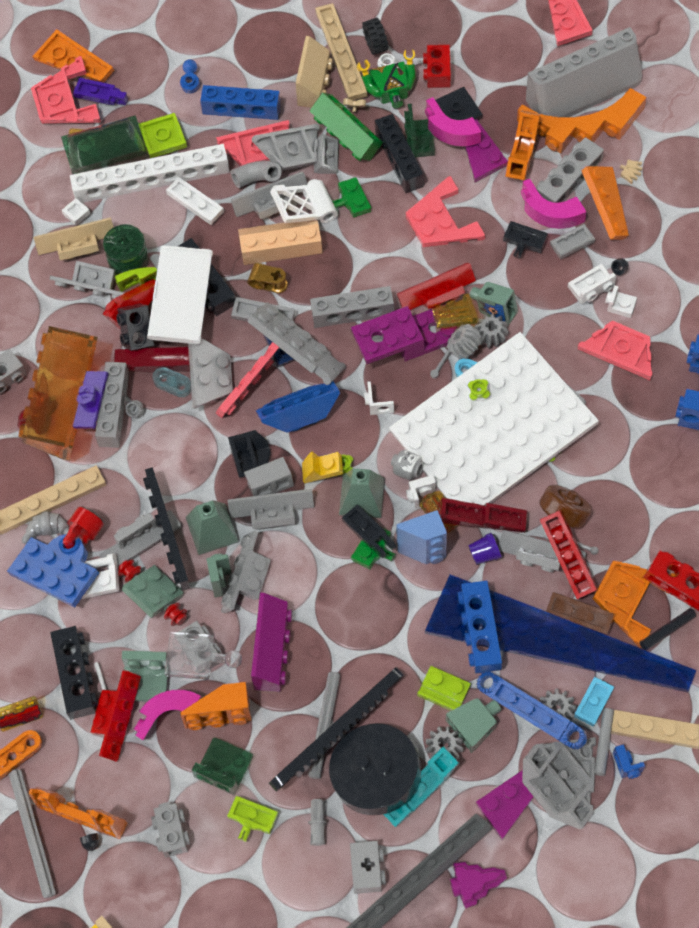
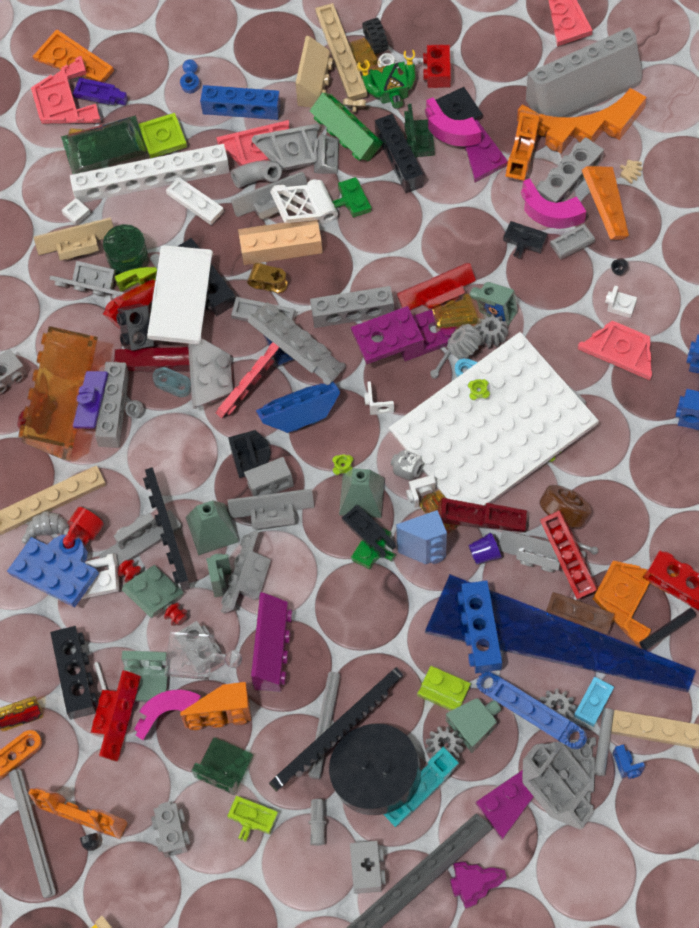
(321, 467): yellow slope -> none
(362, 51): none -> clear yellow slope
(433, 222): coral wing -> none
(592, 284): white bracket -> none

